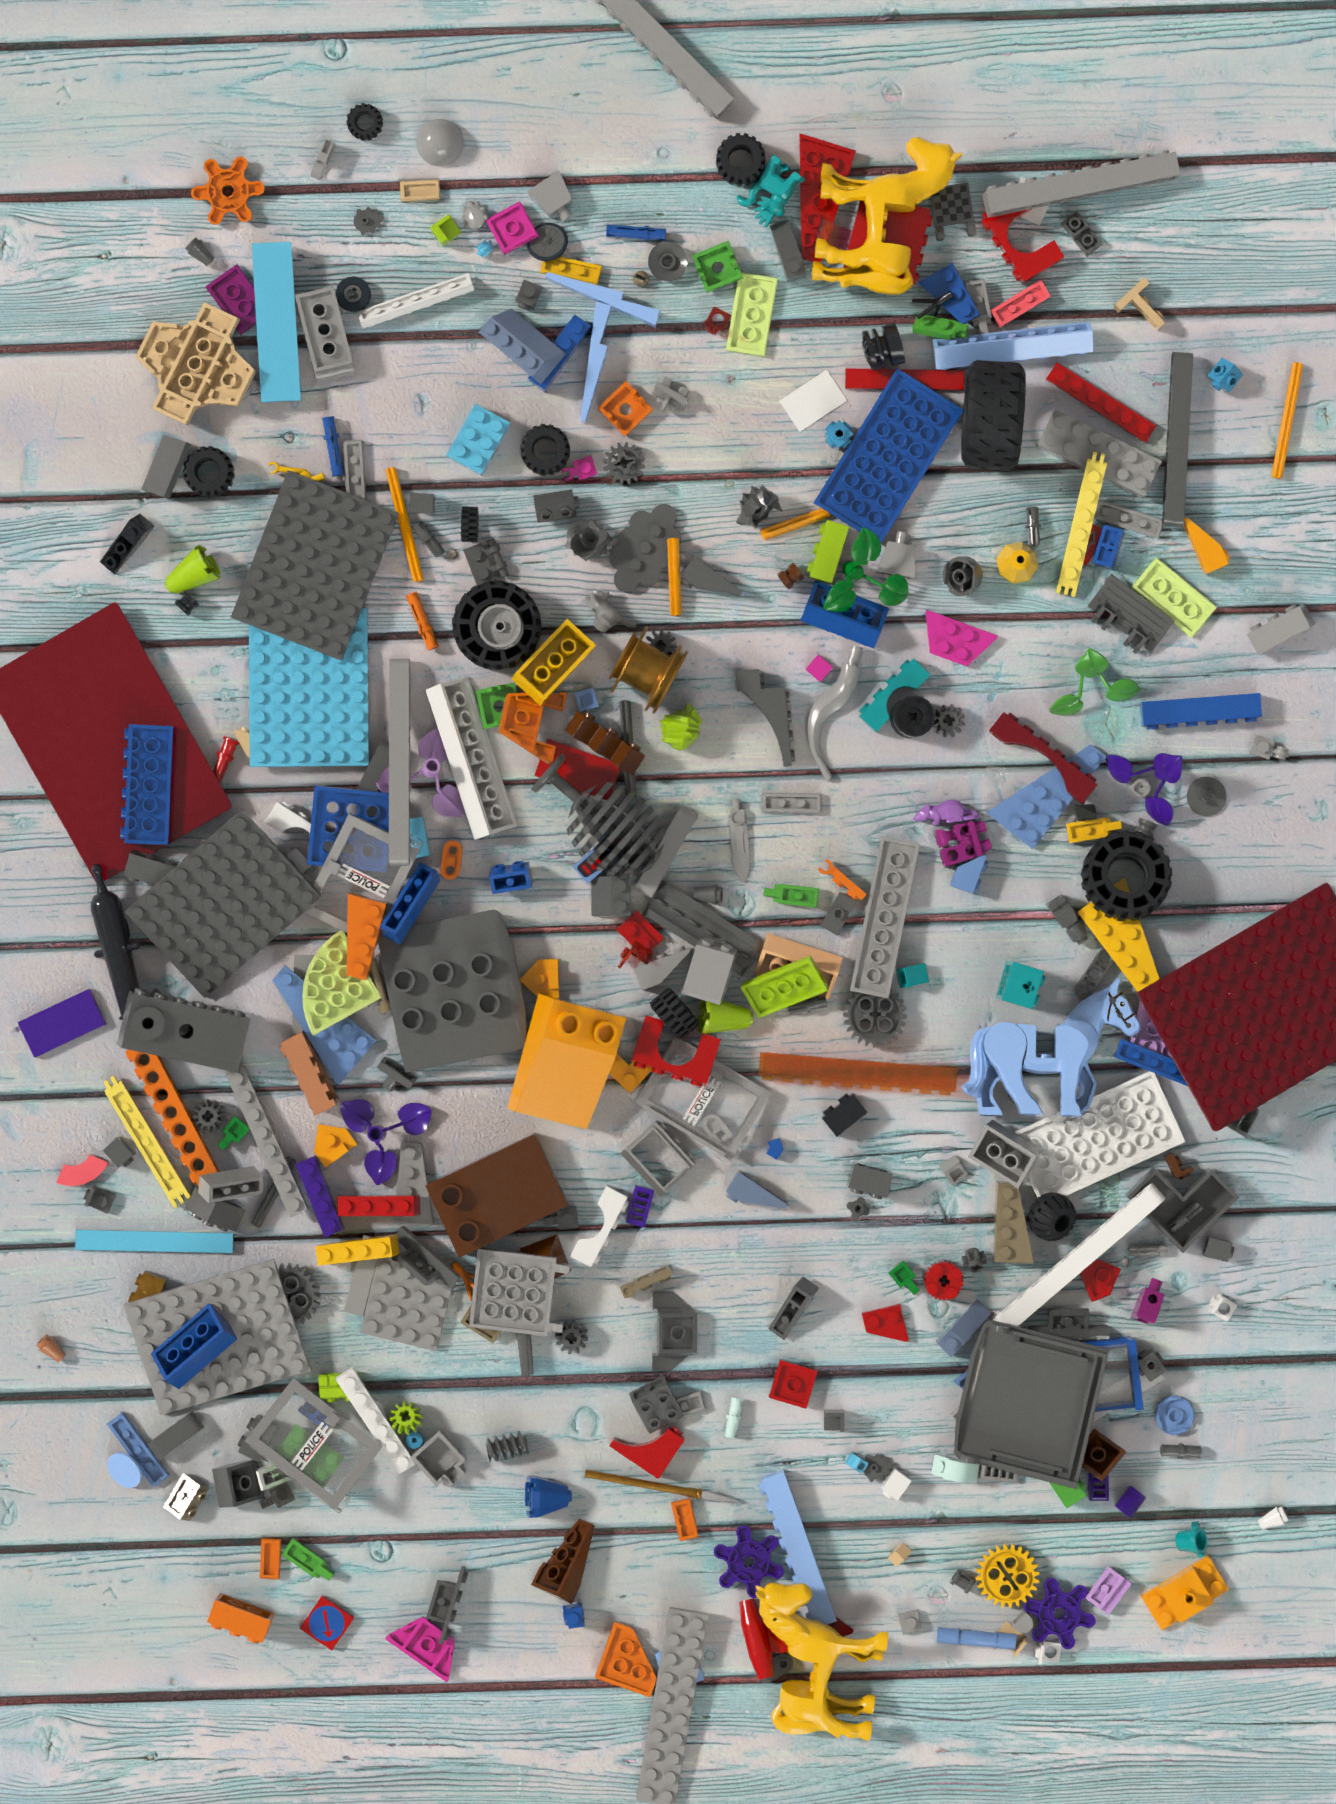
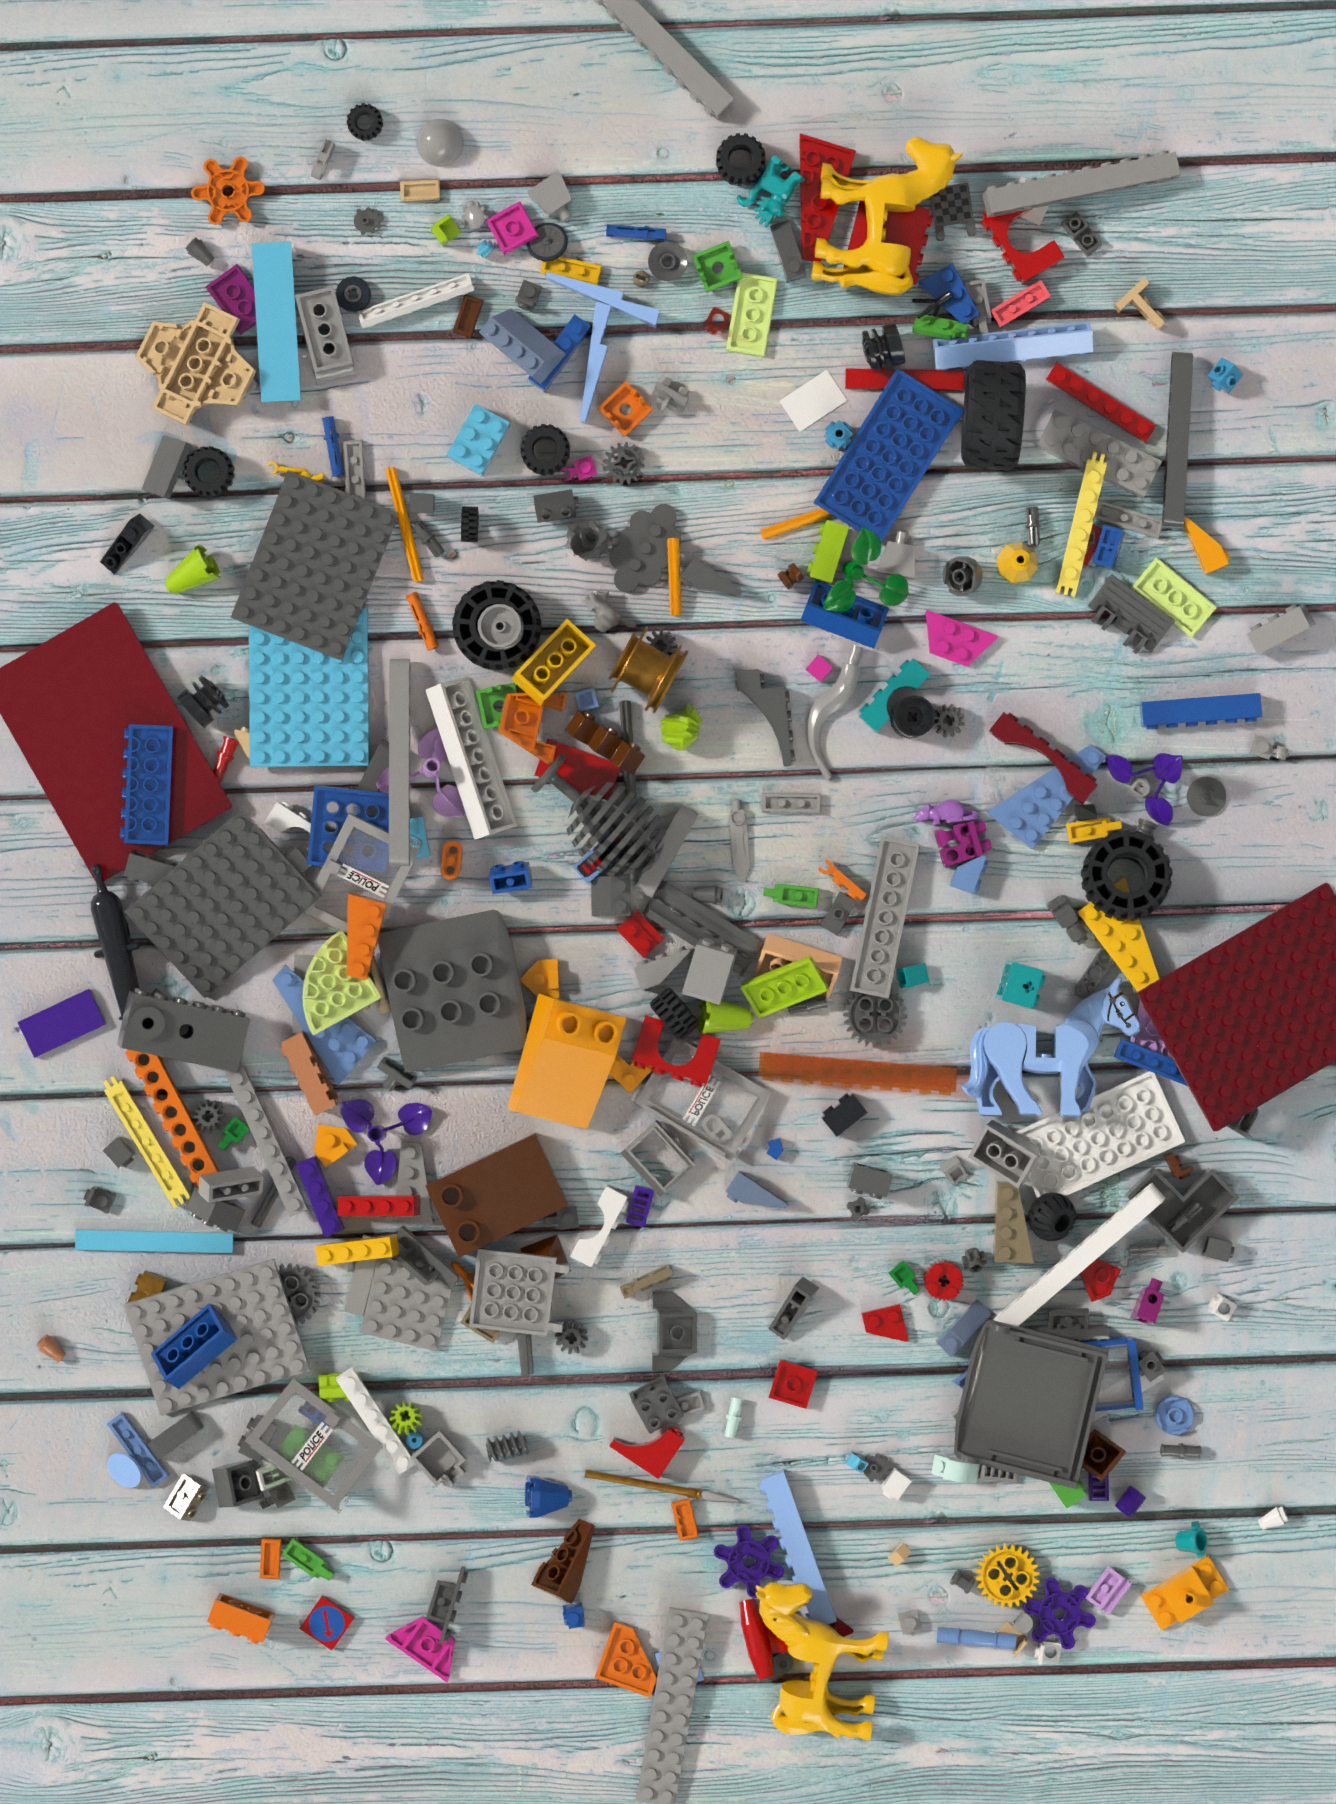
(82, 1173): coral tile -> none
(186, 603): black wheel -> none
(203, 701): none -> black wheel
(410, 903): blue brick -> none
(468, 316): none -> reddish brown tile
(479, 562): dark grey plate -> none
(633, 949): clear red bracket -> none
(757, 506): dark grey hair -> none
(833, 234): clear pink piece -> none
(834, 1420): dark grey panel -> none
(1089, 666): bright green plant -> none
(1287, 420): light orange axle -> none

